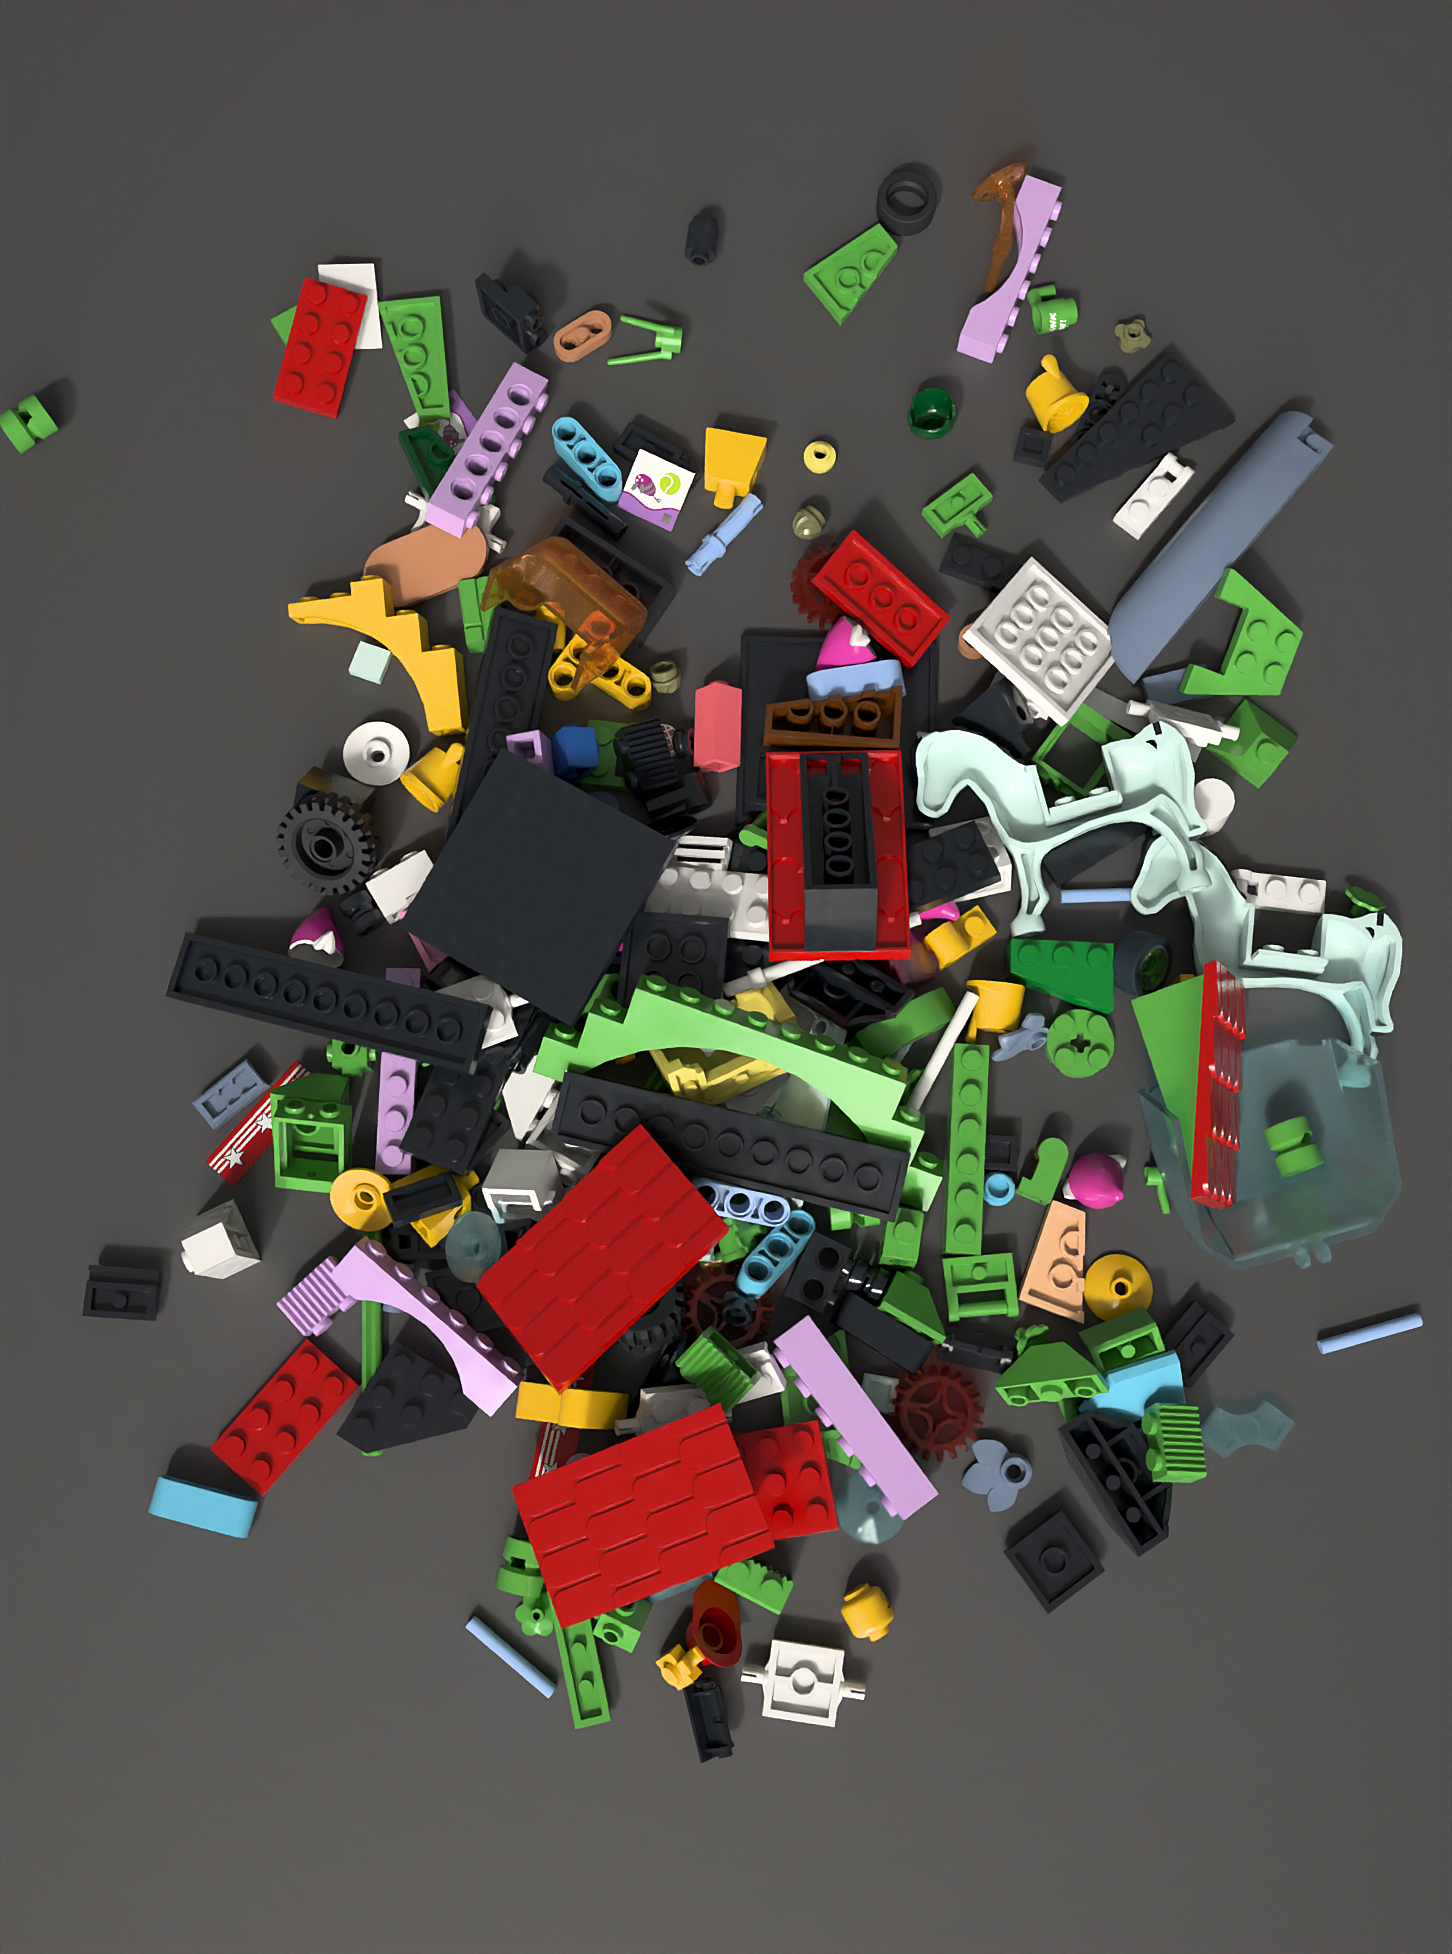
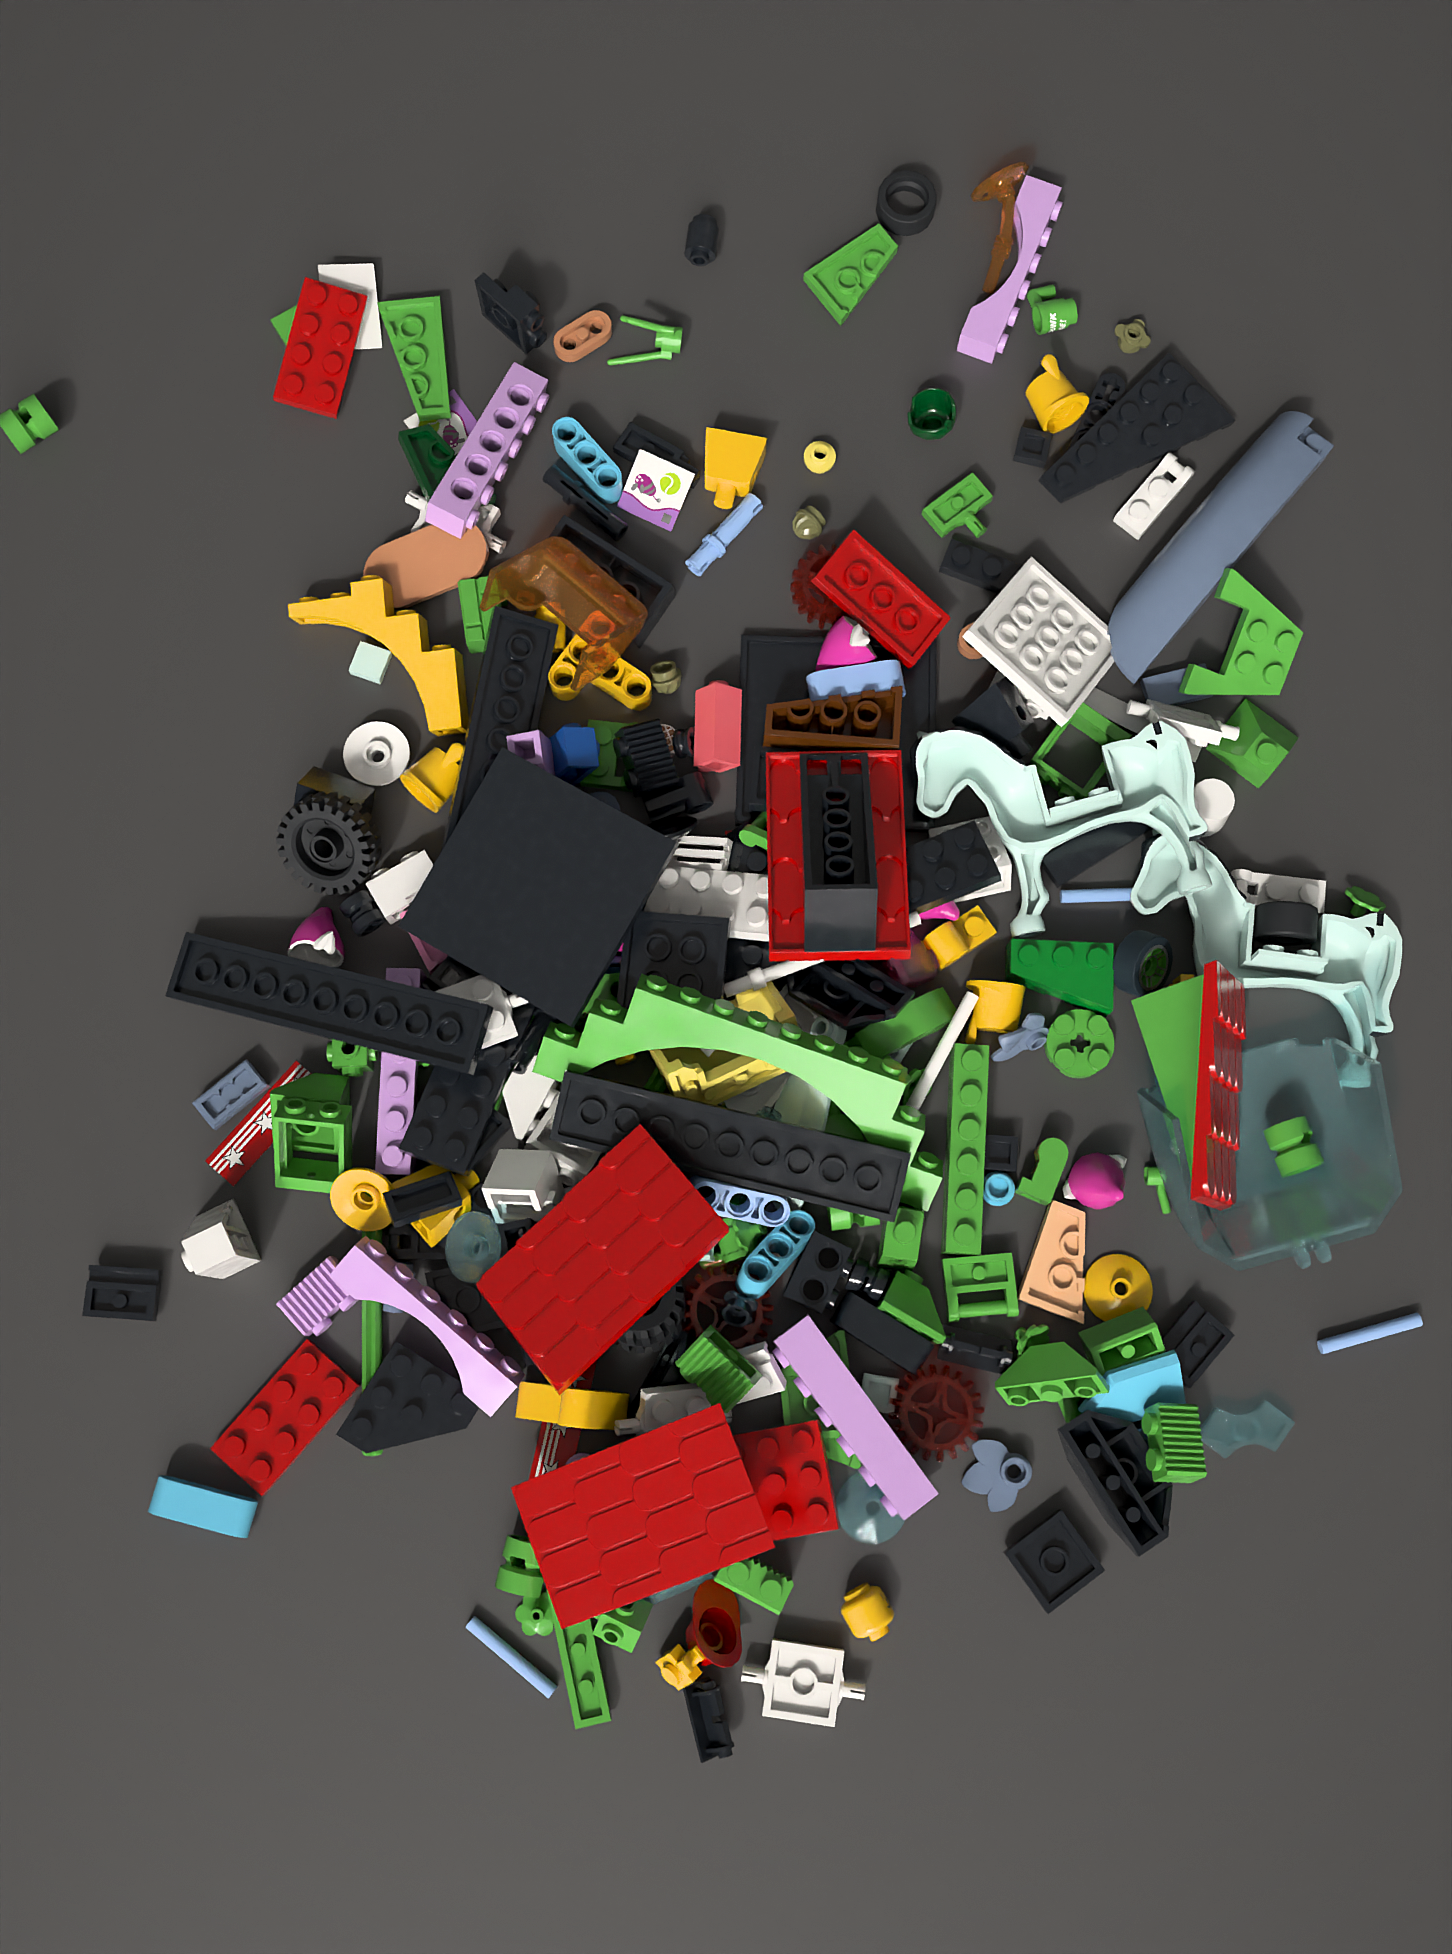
(1286, 923): none -> black tyre

